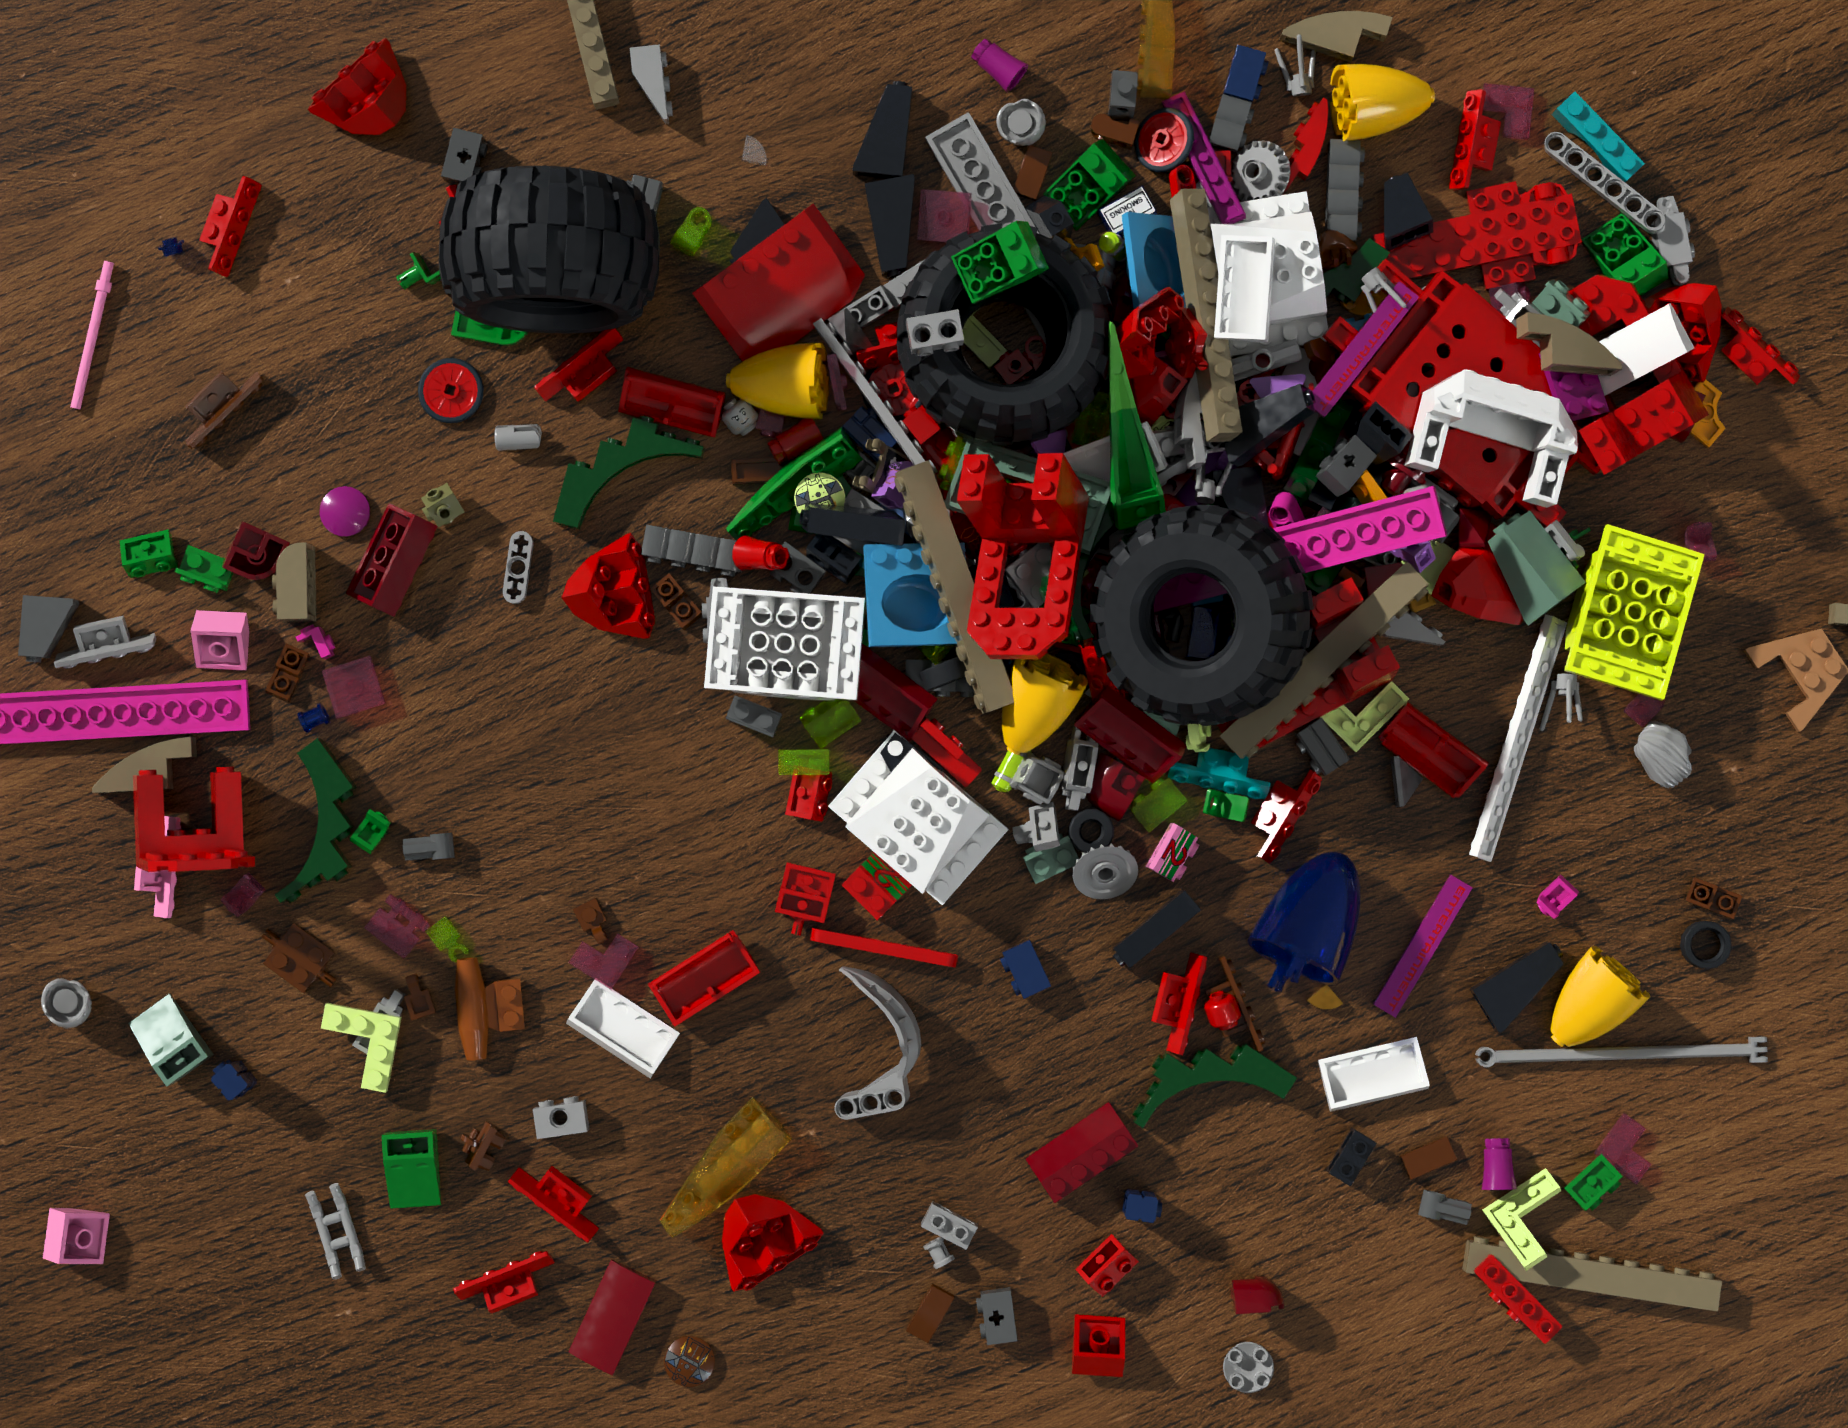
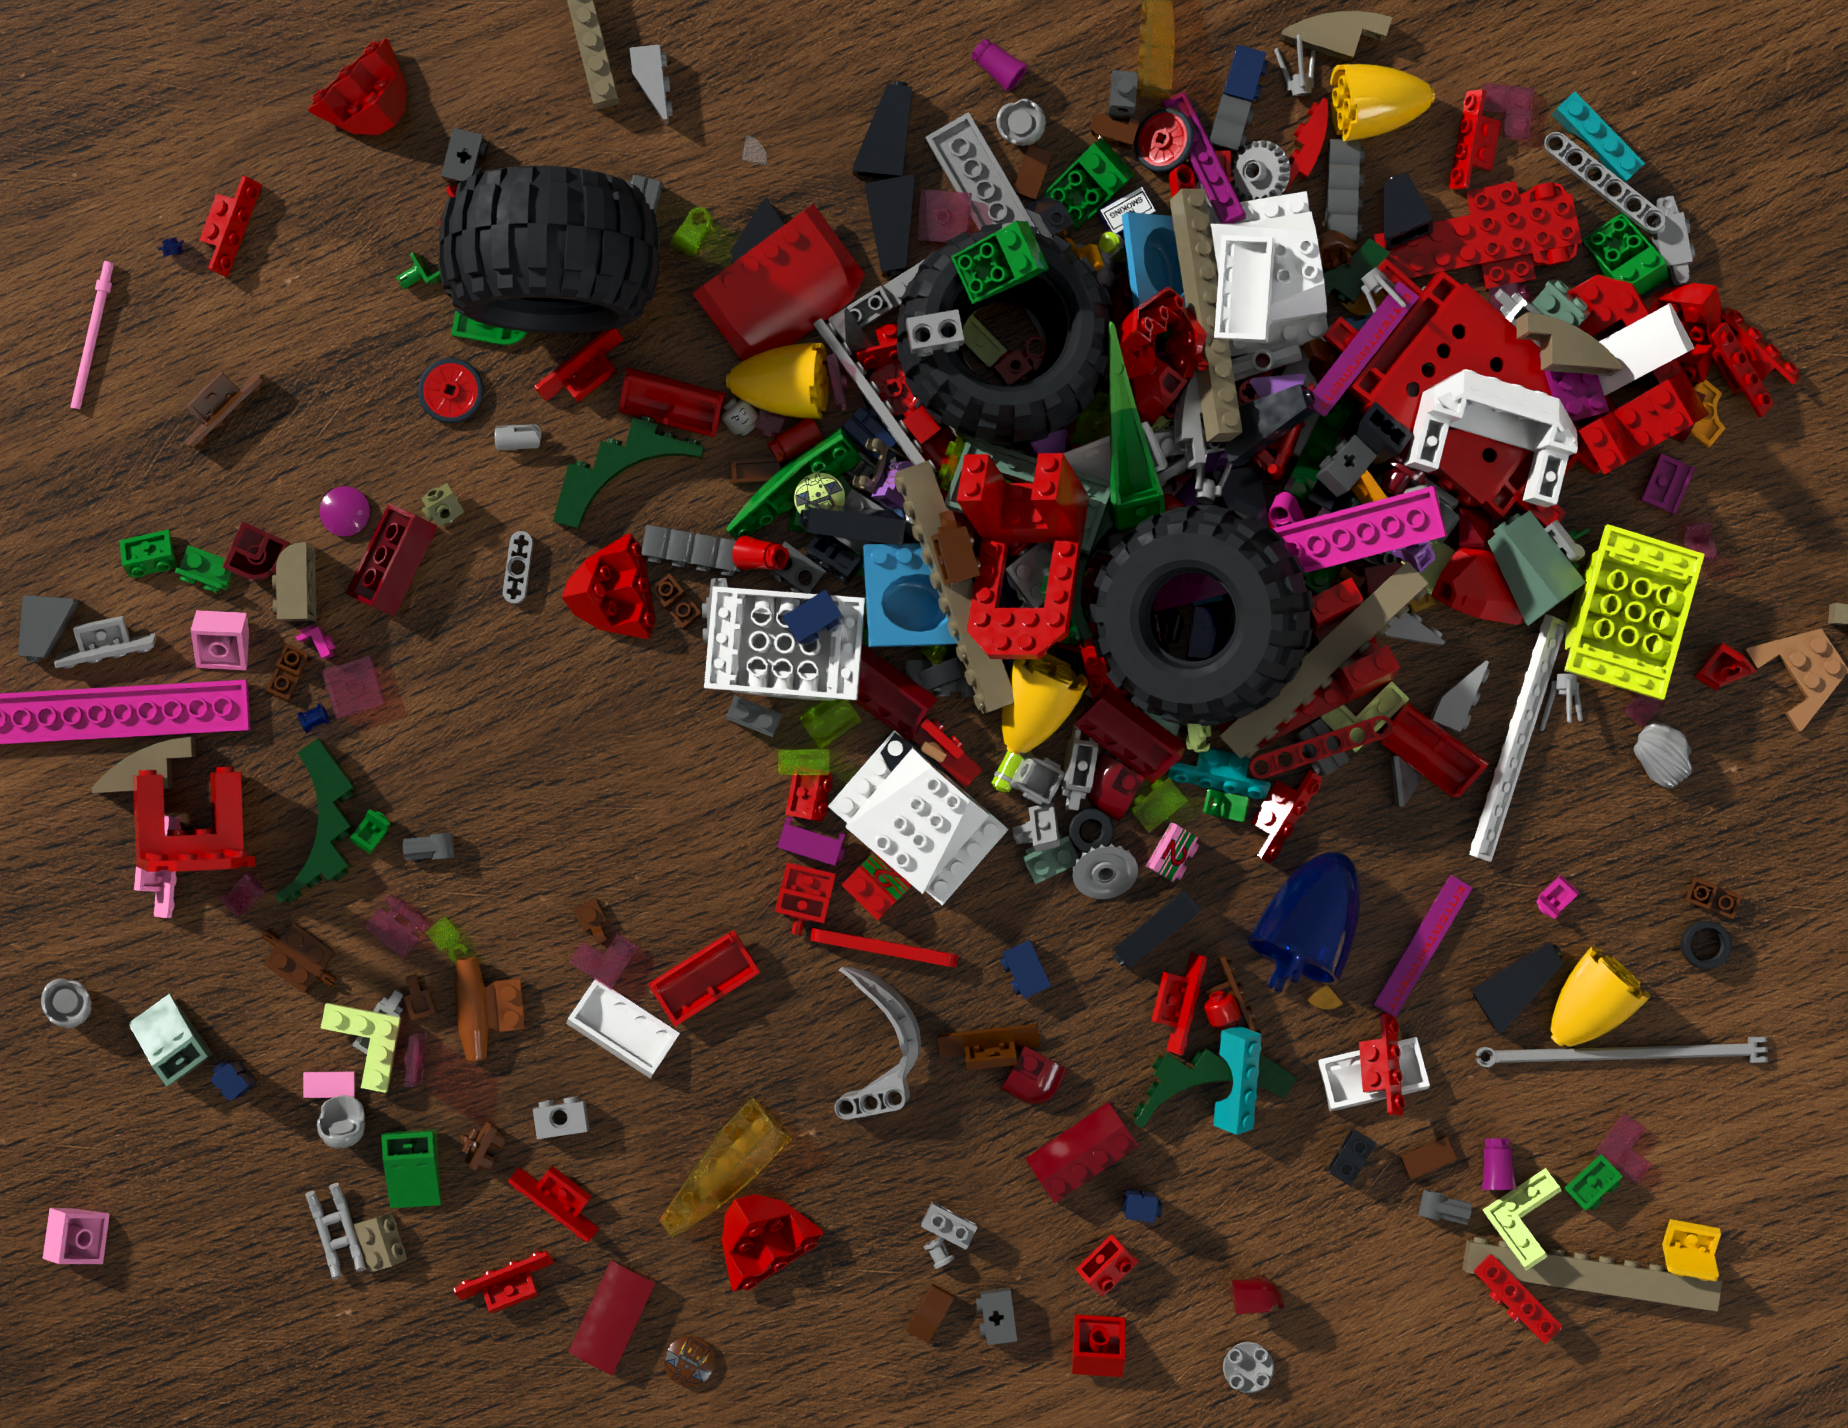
(328, 1084): none -> bright pink tile
(341, 1122): none -> light grey piece
(380, 1242): none -> dark tan bracket
(415, 1059): none -> clear pink plate
(811, 844): none -> magenta brick
(813, 618): none -> dark blue brick
(934, 750): none -> medium nougat tile
(955, 550): none -> reddish brown hinge
(990, 1046): none -> reddish brown bracket
(1034, 1077): none -> dark red brick
(1242, 1052): none -> teal arch
(1319, 743): none -> red beam
(1381, 1065): none -> red bracket
(1454, 705): none -> light grey slope
(1667, 484): none -> magenta plate
(1691, 1250): none -> yellow bracket
(1723, 667): none -> red slope
(1739, 370): none -> red bracket

